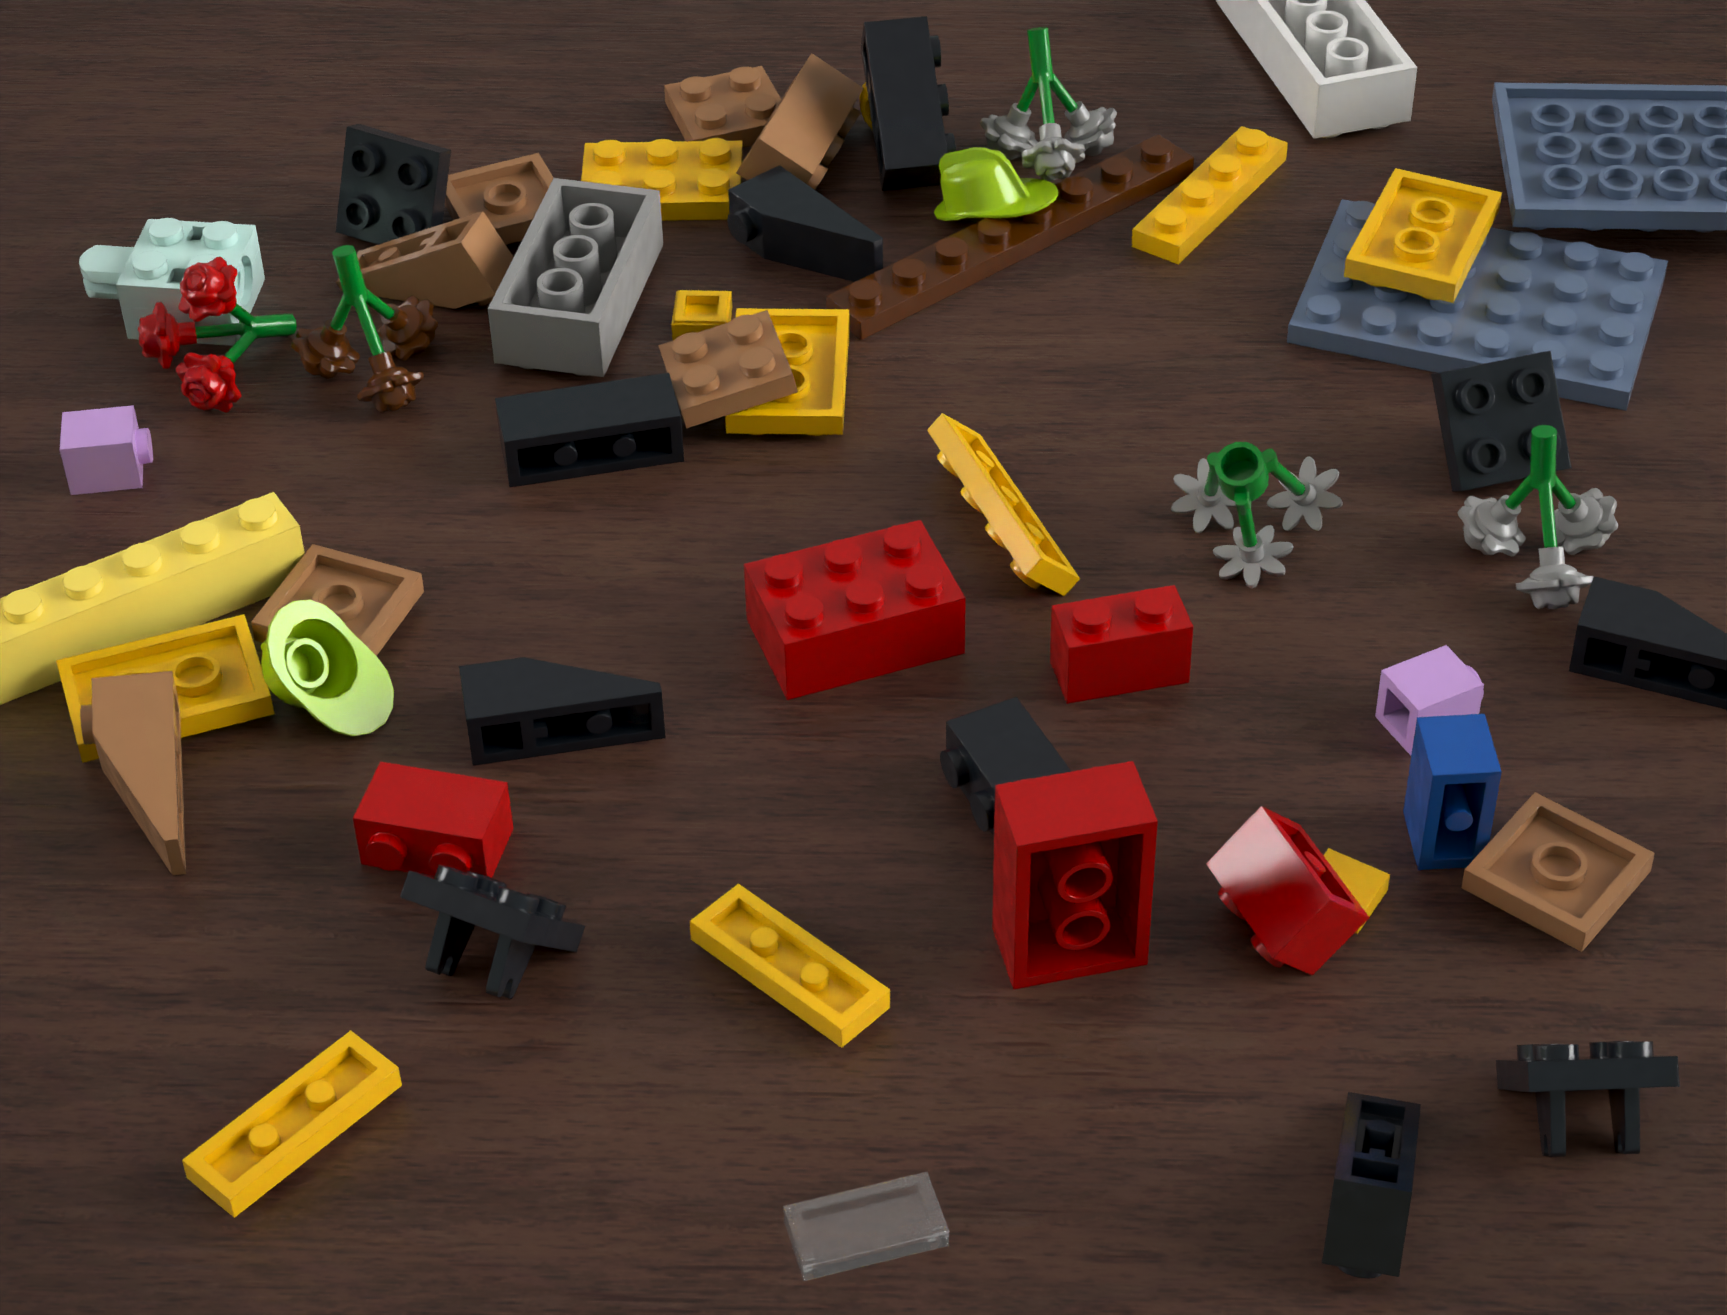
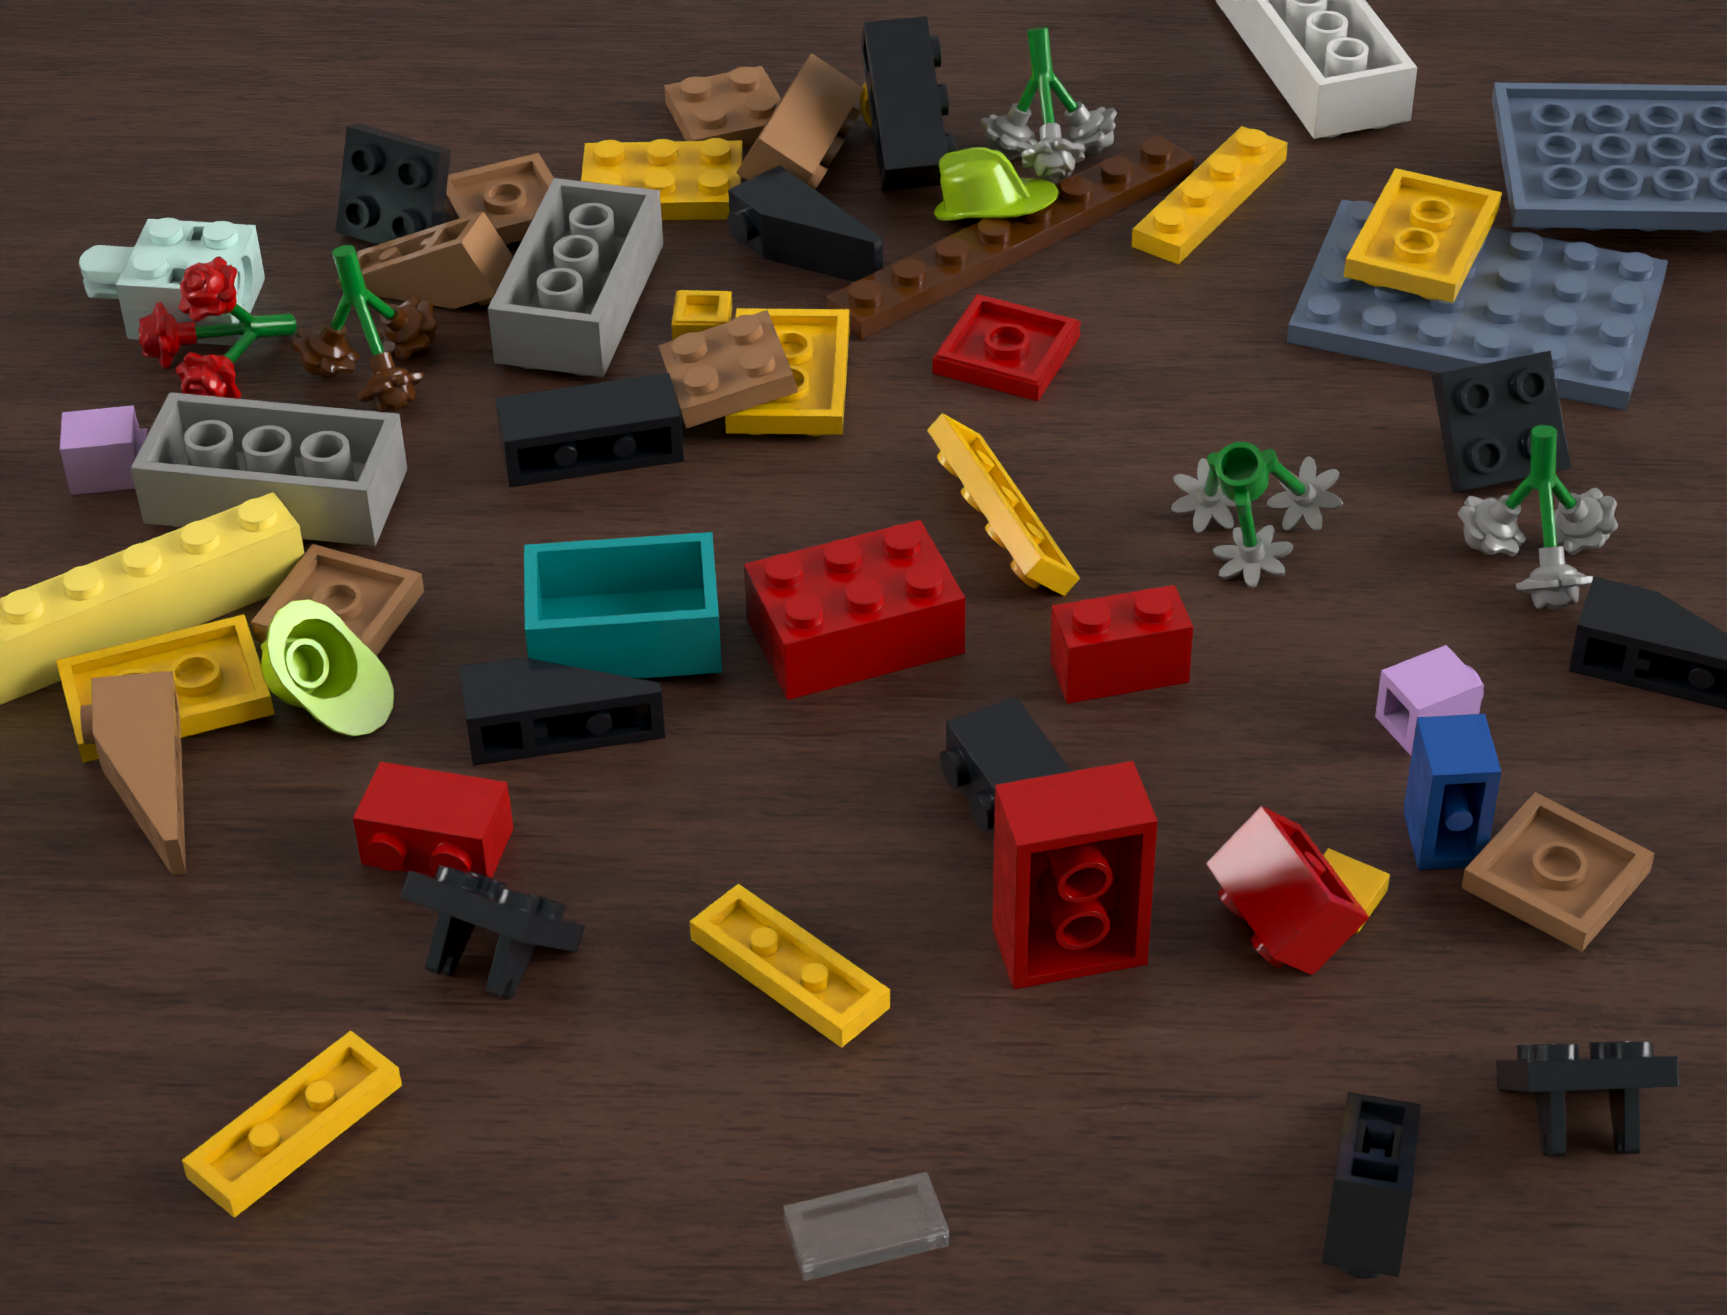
(323, 463): none -> light grey brick
(624, 605): none -> teal piece
(1006, 347): none -> red tile

